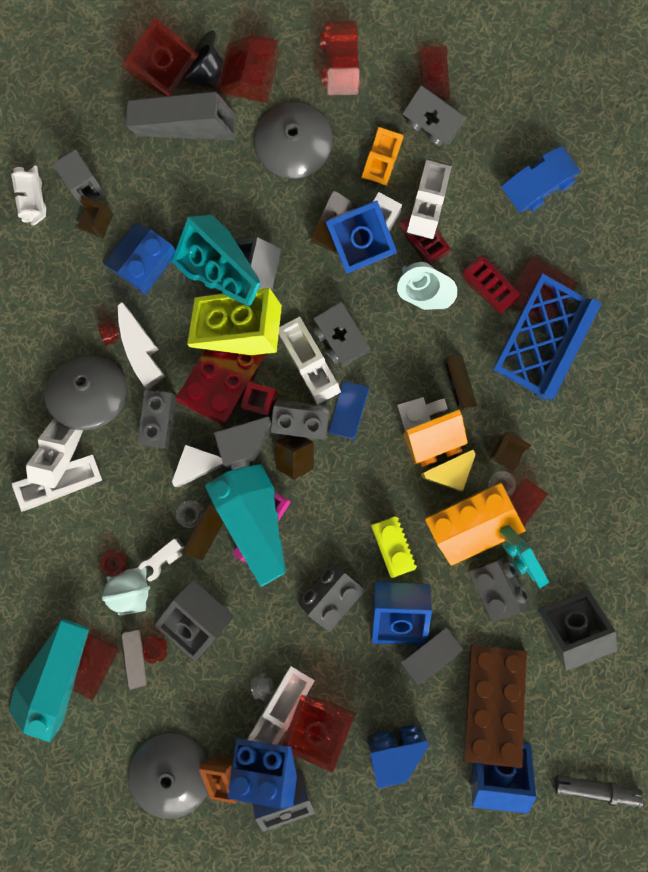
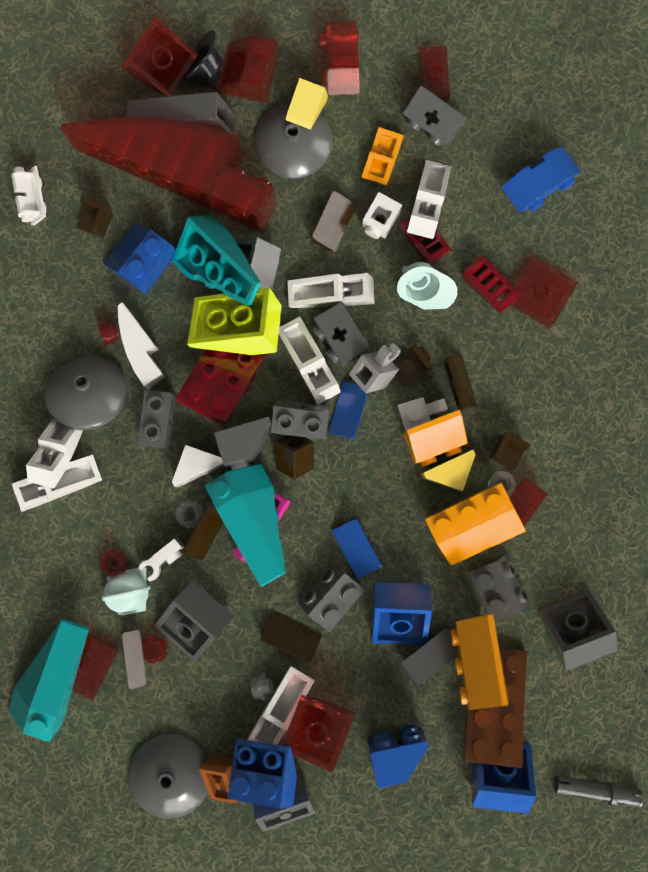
(78, 176): dark grey brick -> none
(182, 159): none -> clear red slope
(259, 399): dark red brick -> none
(291, 638): none -> dark brown slope
(306, 103): none -> light yellow slope
(331, 290): none -> white slope
(356, 548): none -> blue slope
(361, 236): blue slope -> none
(376, 369): none -> light grey brick
(393, 546): neon yellow brick -> none
(412, 364): none -> dark brown bracket
(479, 663): none -> light orange slope
(524, 557): teal plate -> none
(568, 343): blue fence -> none

